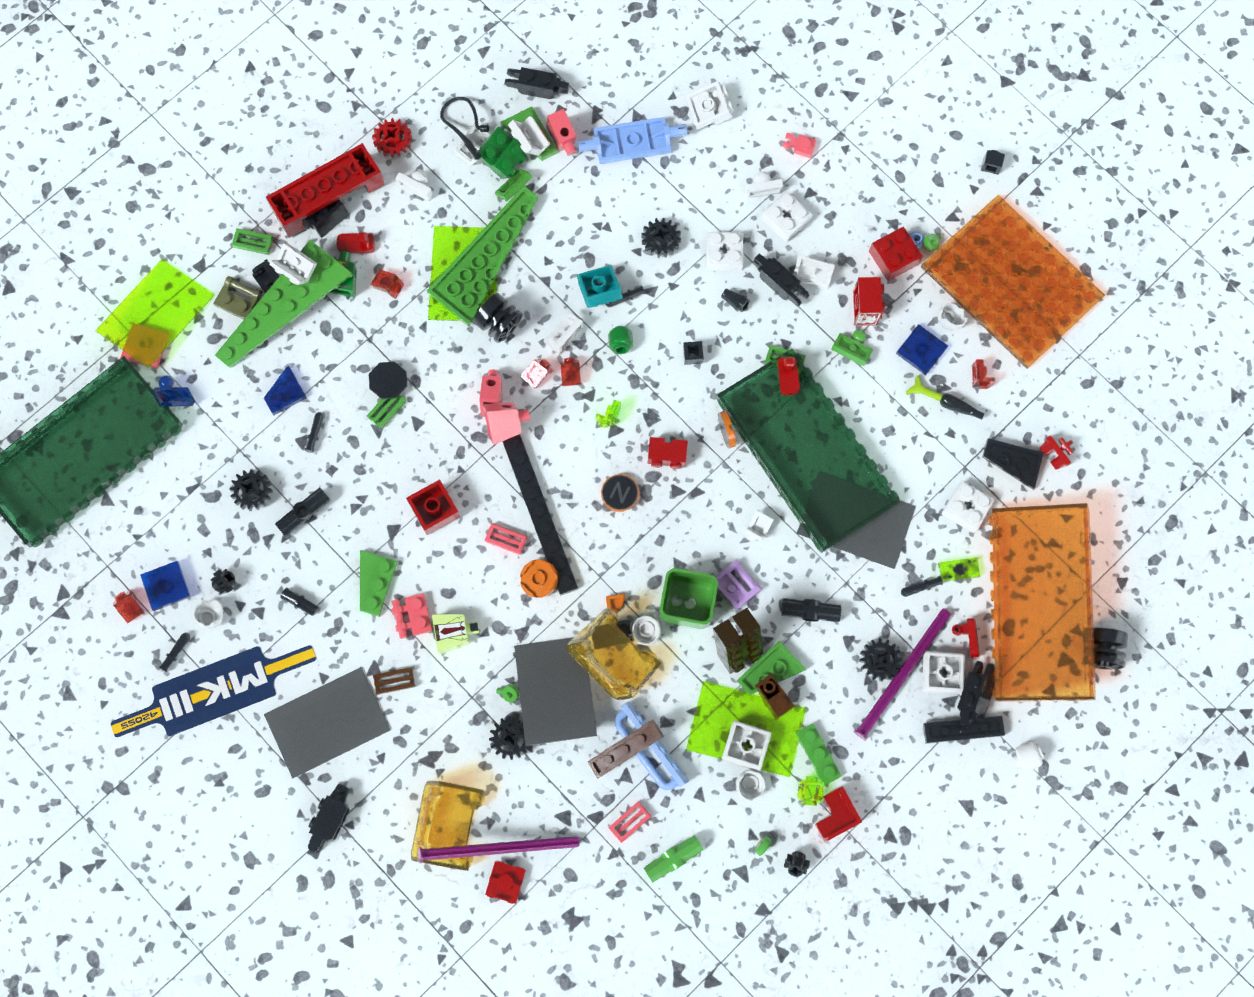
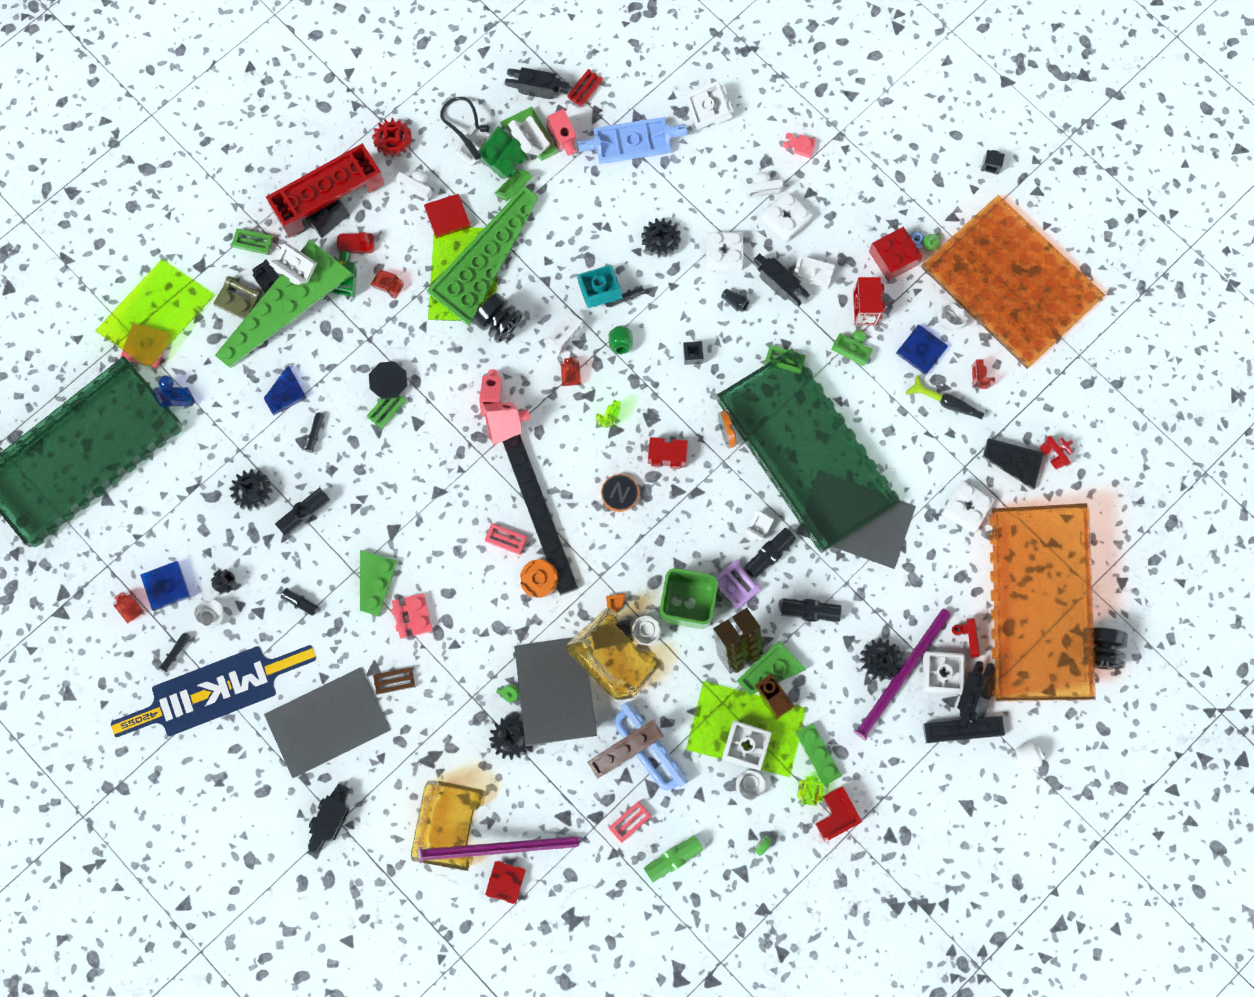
(433, 507): red brick -> none
(447, 215): none -> red tile
(452, 631): torso -> none
(537, 372): bracket -> none
(593, 76): none -> red tile
(770, 553): none -> black piece
(788, 376): red piece -> none
(796, 863): black gear -> none
(927, 584): black piece -> none
(959, 569): clear neon green tile -> none

